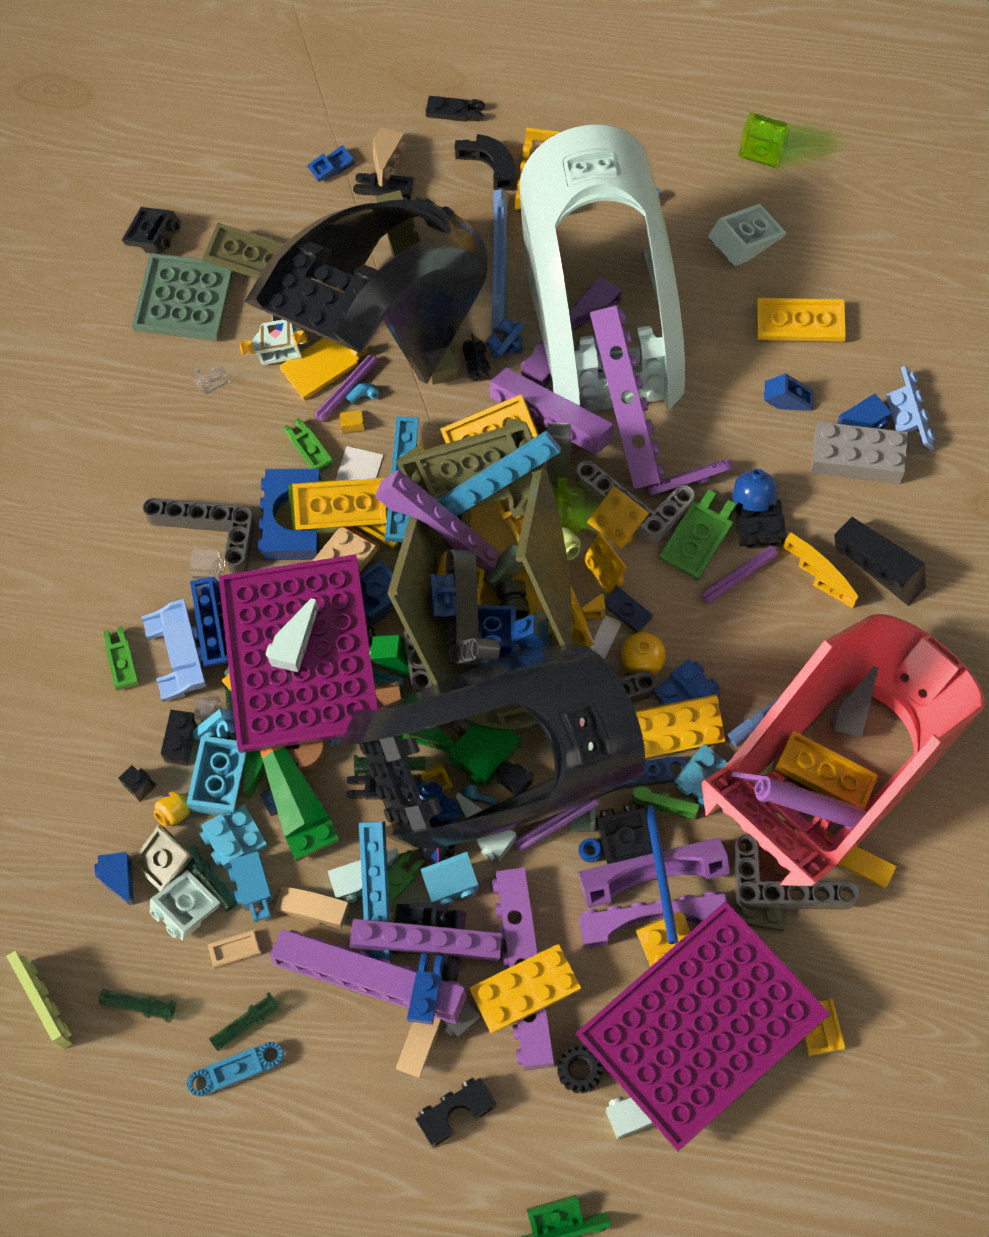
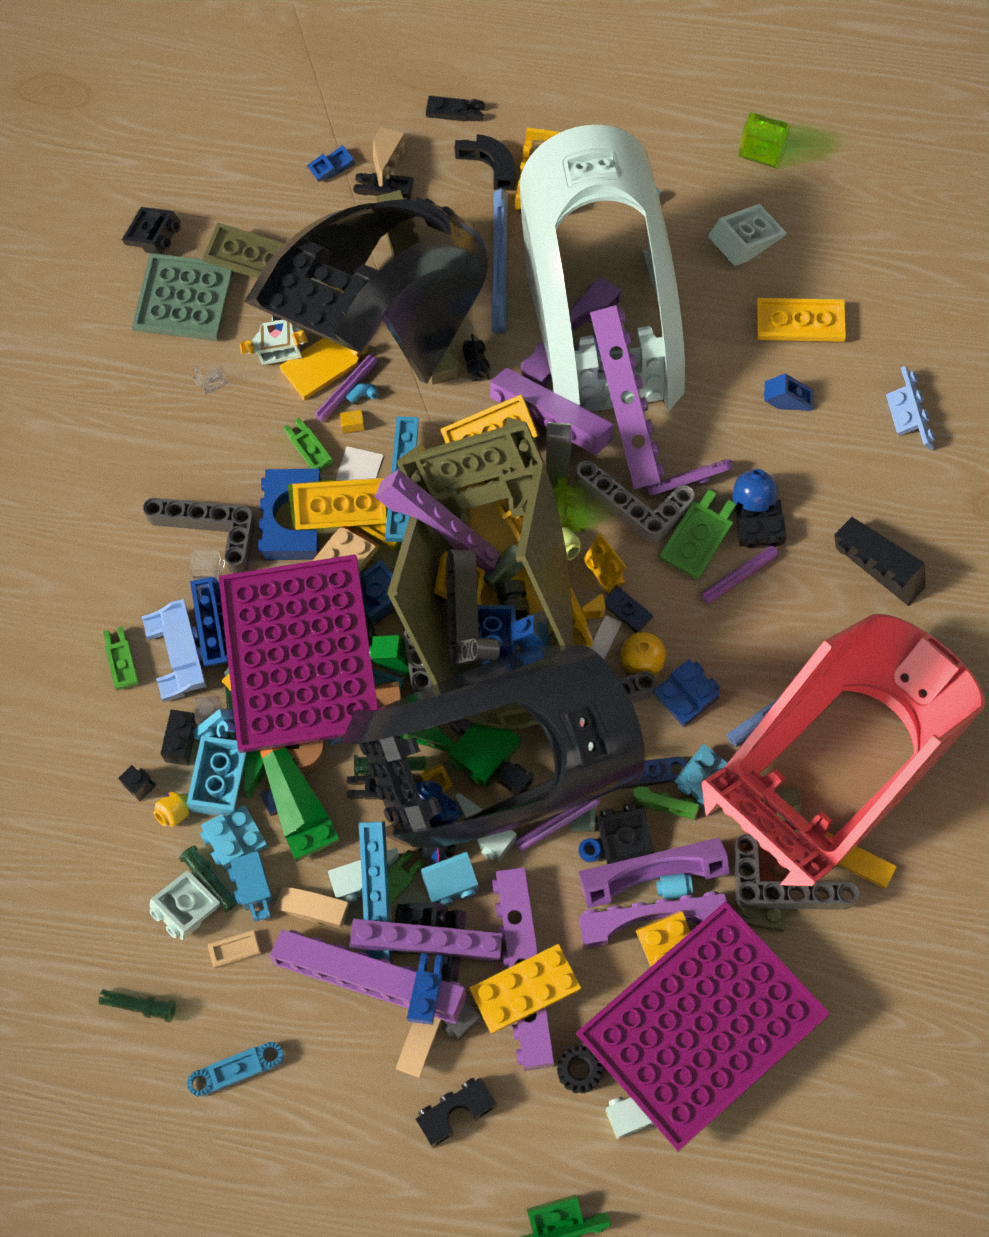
(37, 992): yellowish green plate -> none
(116, 874): blue slope -> none
(161, 858): tile -> none
(255, 1014): clear green pin -> none
(292, 639): light aqua slope -> none
(443, 595): blue hips -> none
(470, 793): dark azure hand -> none
(499, 345): blue hips -> none
(500, 473): dark azure plate -> none
(618, 517): yellow hinge -> none
(661, 875): blue piece -> none
(674, 886): none -> medium azure brick
(681, 725): yellow plate -> none
(803, 800): medium lavender door -> none
(825, 771): yellow plate -> none
(827, 576): yellow slope -> none
(827, 1035): yellow plate -> none
(854, 709): dark grey slope -> none
(859, 452): light grey brick -> none
(868, 413): blue slope -> none

